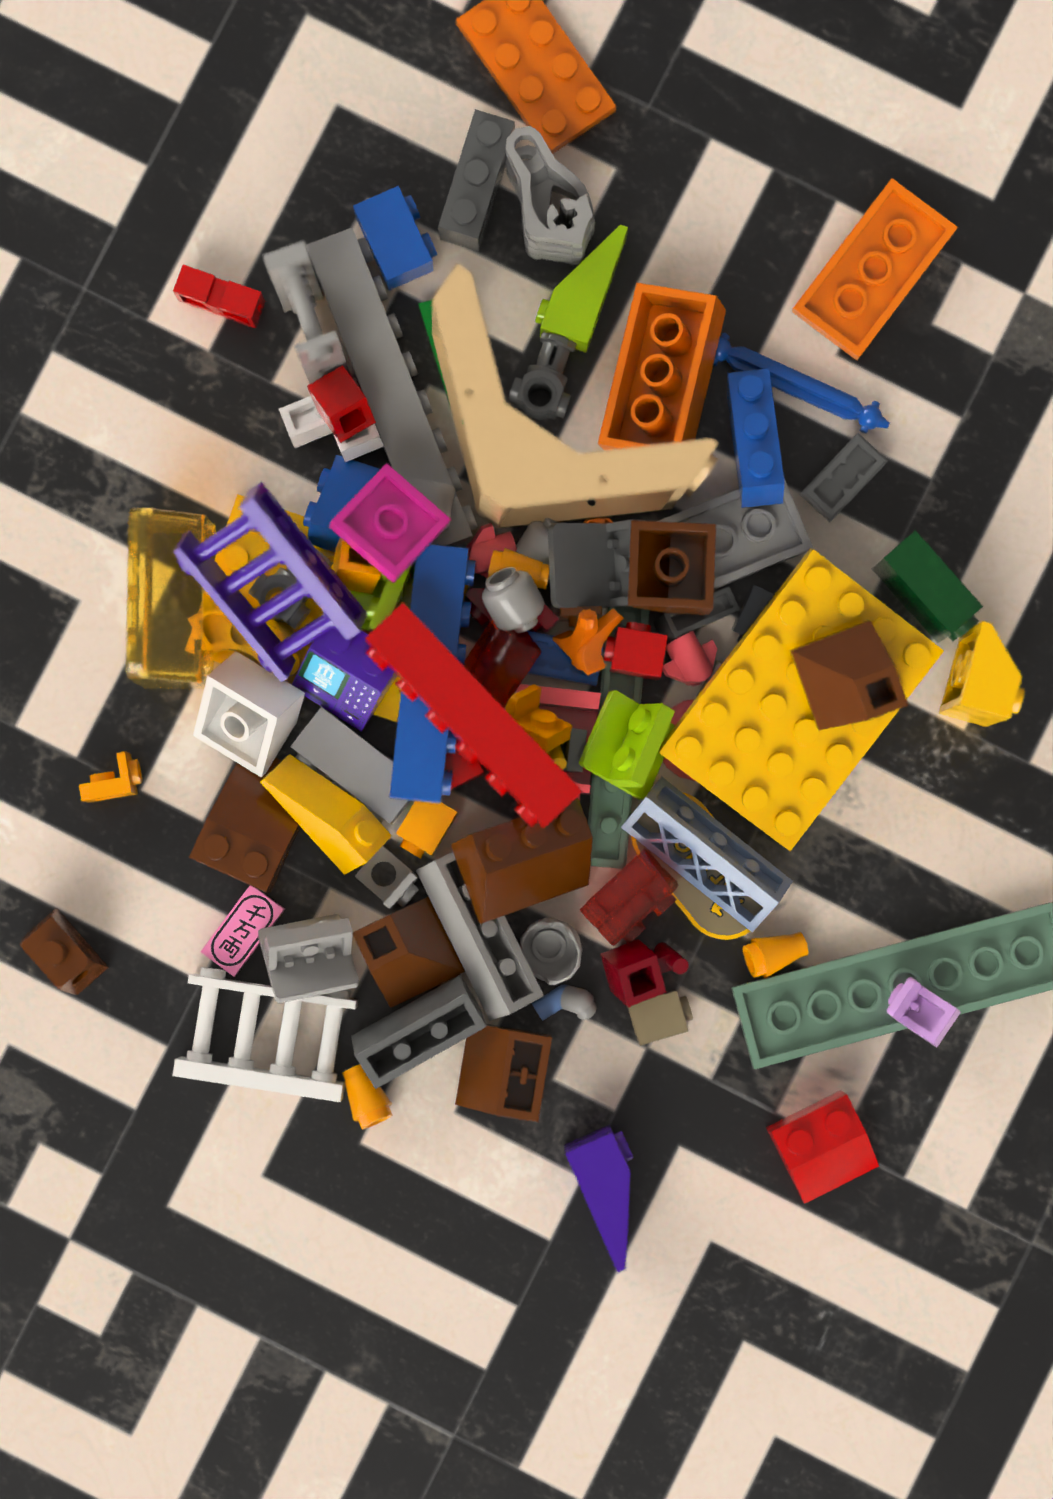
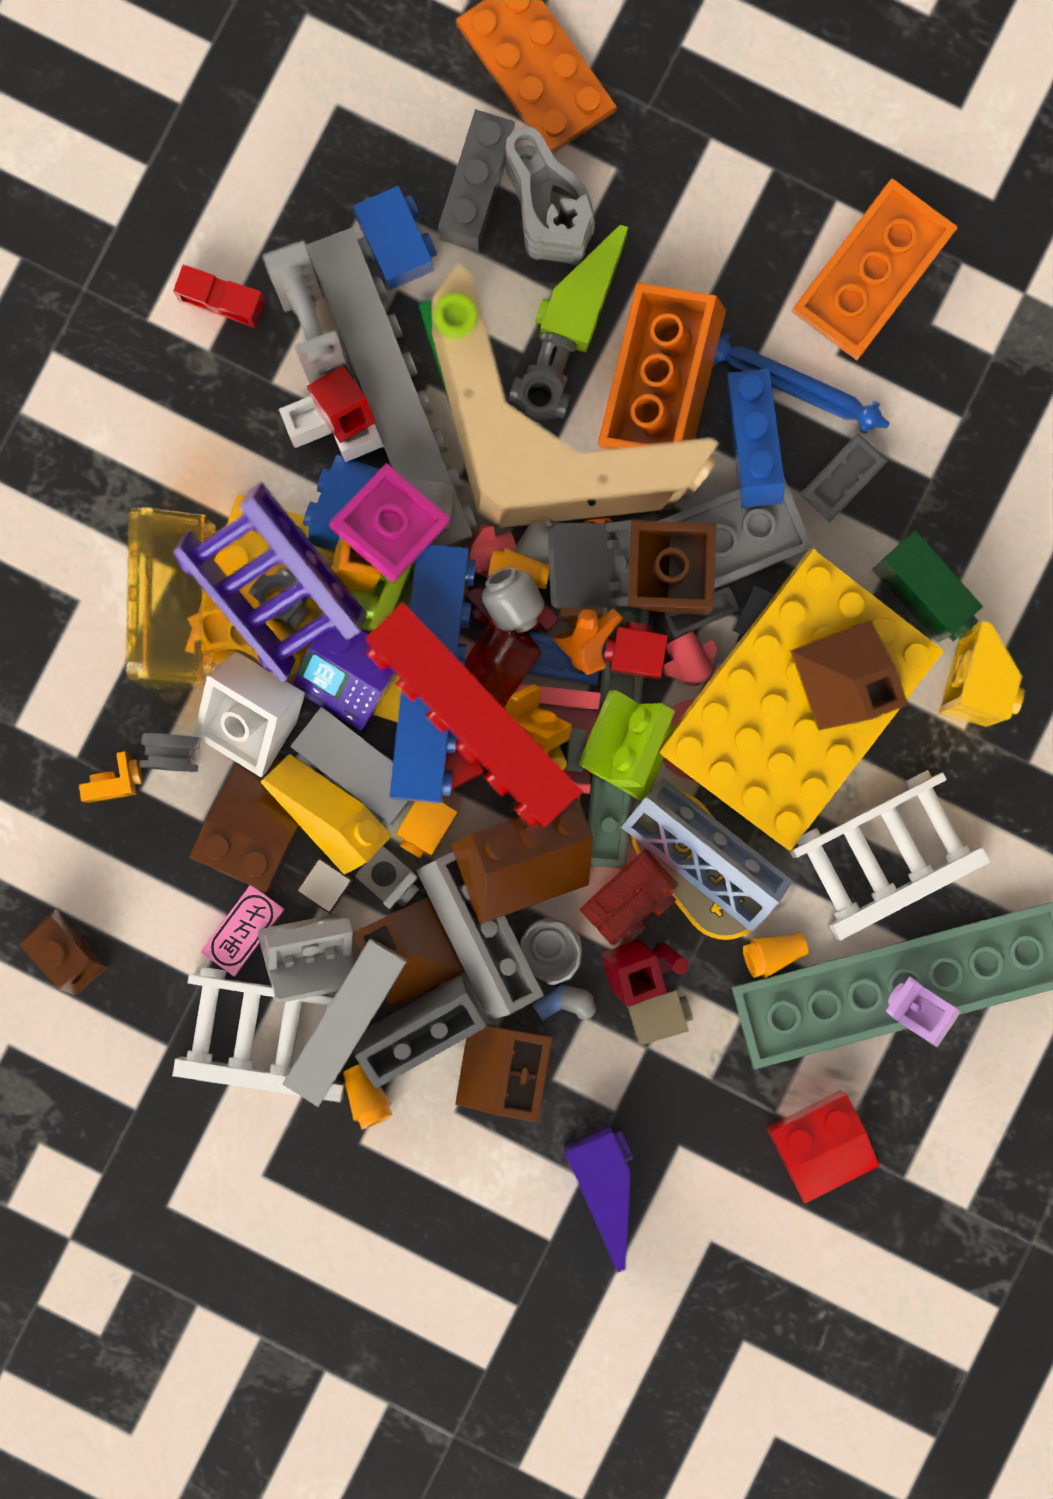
(169, 752): none -> dark grey wheel
(324, 885): none -> white tile
(344, 1022): none -> light grey tile
(455, 315): none -> lime tile
(922, 876): none -> white fence

